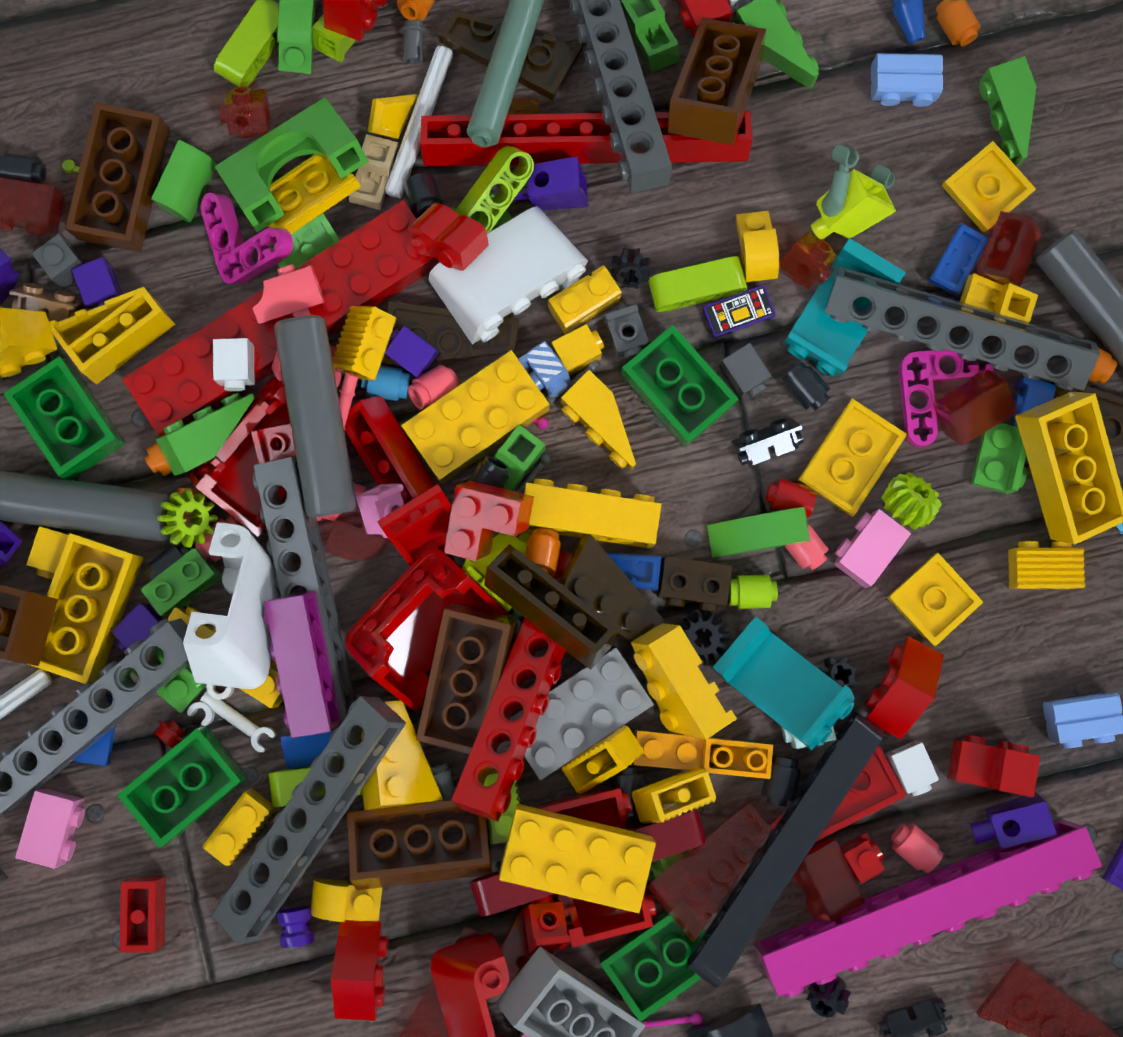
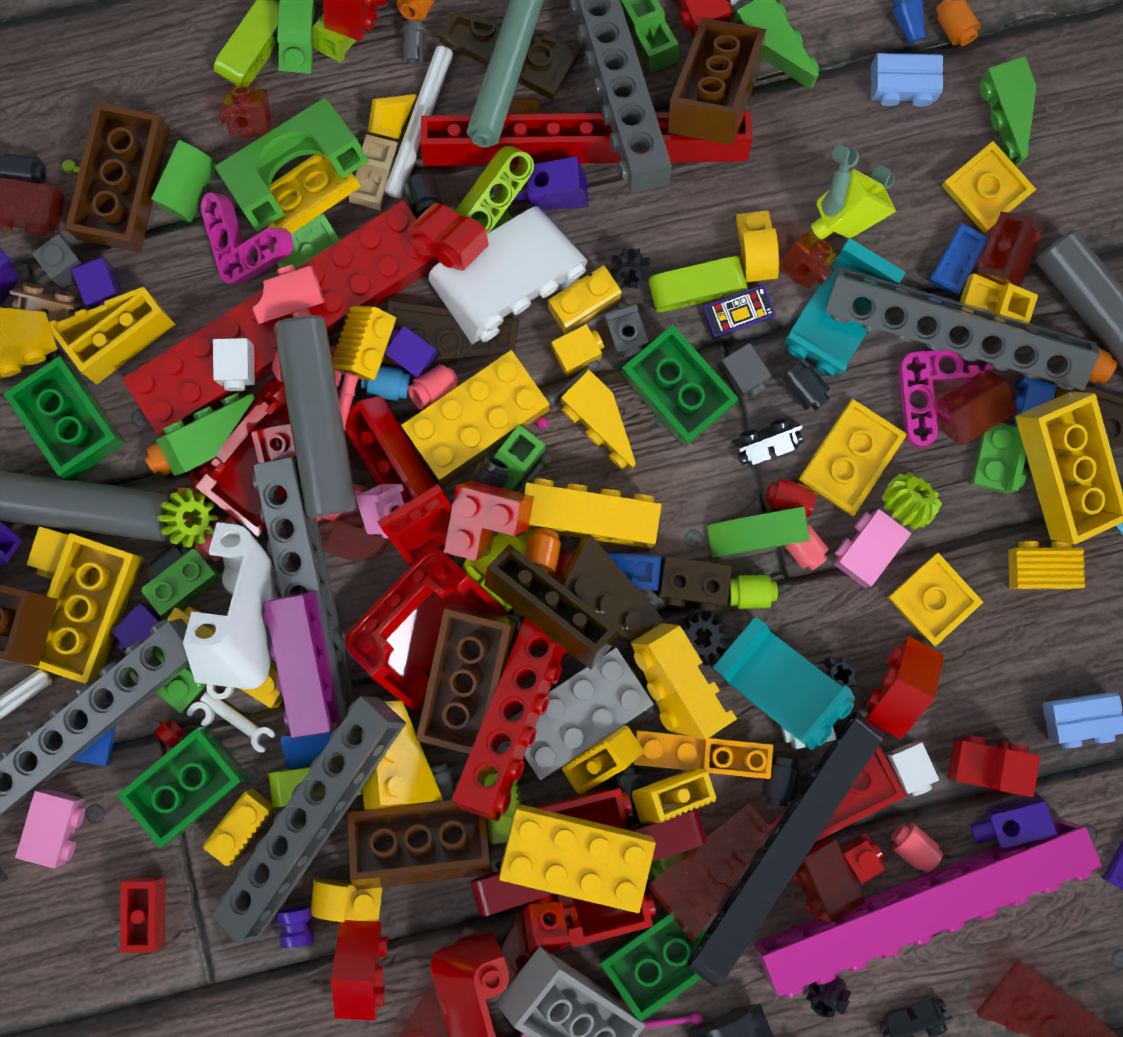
(546, 370): medium blue brick -> none

